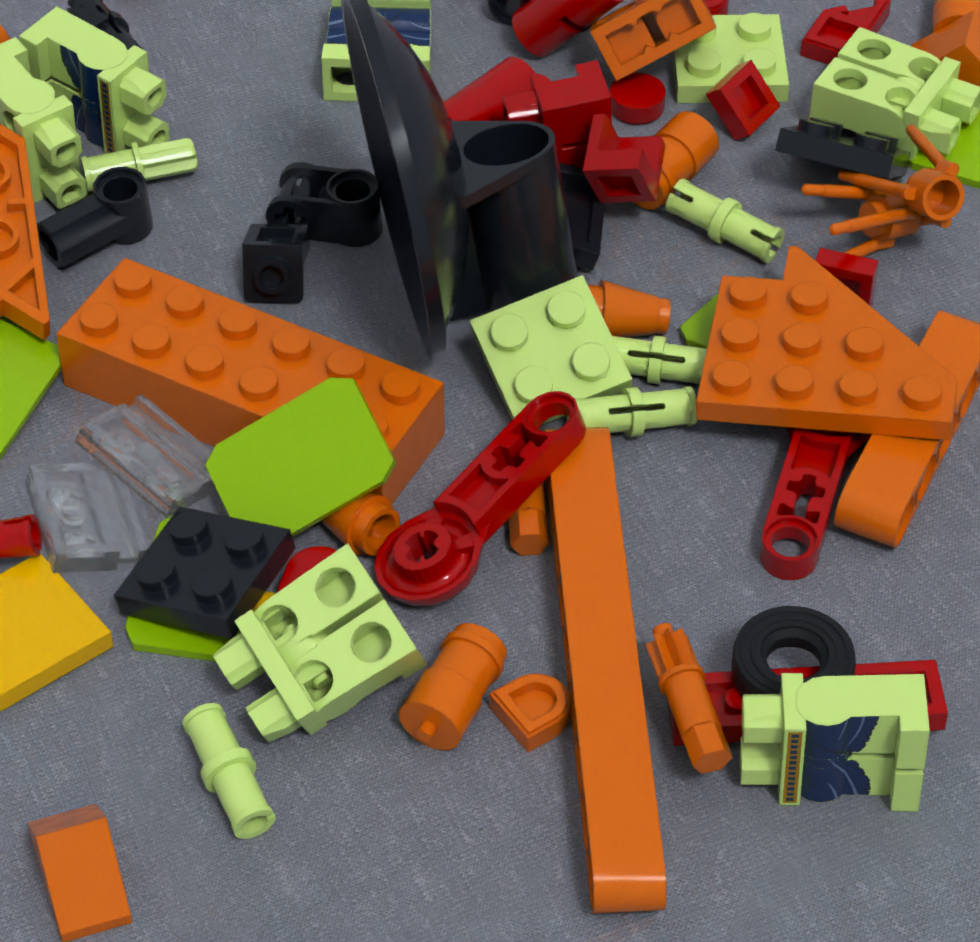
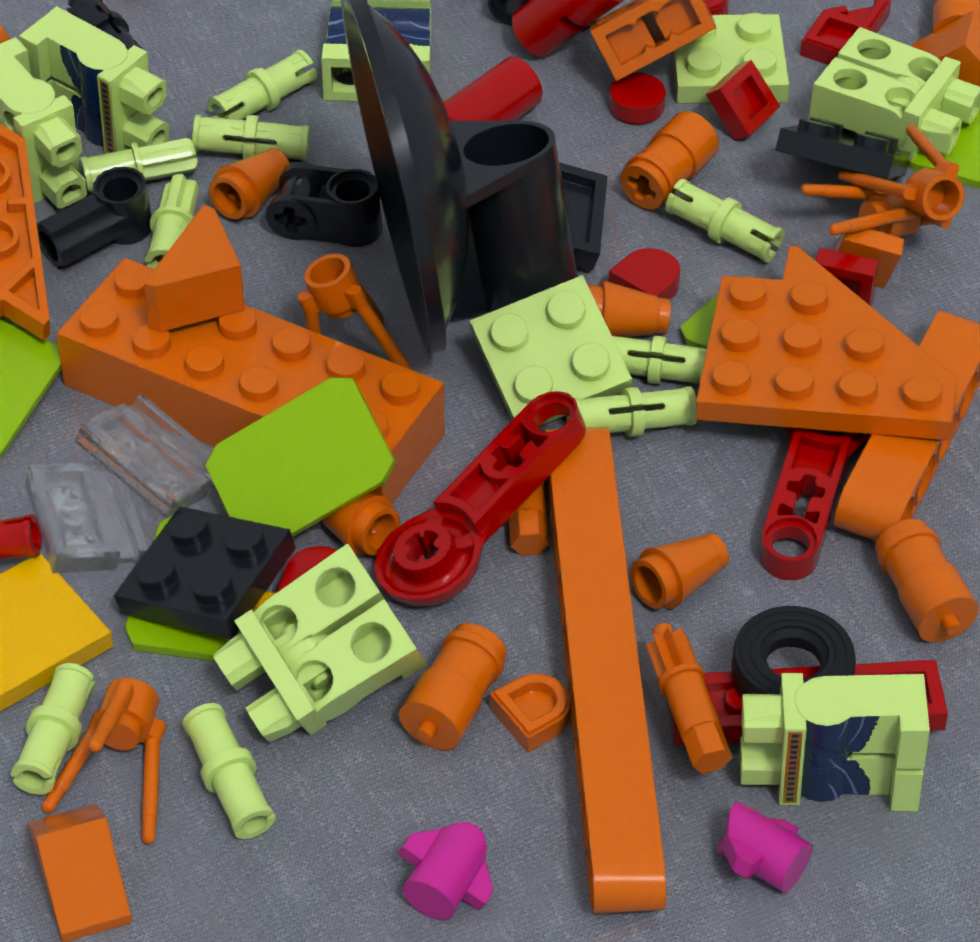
(53, 729): none -> yellowish green pin
(121, 723): none -> orange plant
(171, 217): none -> yellowish green axle
(195, 277): none -> orange slope
(212, 133): none -> yellowish green pin
(247, 183): none -> orange cone
(264, 87): none -> yellowish green pin
(275, 262): black bracket -> none
(338, 292): none -> orange plant
(447, 869): none -> dark pink piece
(564, 107): red hips -> none
(622, 166): red panel -> none
(648, 272): none -> red tile
(677, 569): none -> orange cone
(764, 847): none -> dark pink piece
(876, 246): none -> orange tile
(926, 581): none -> orange piece

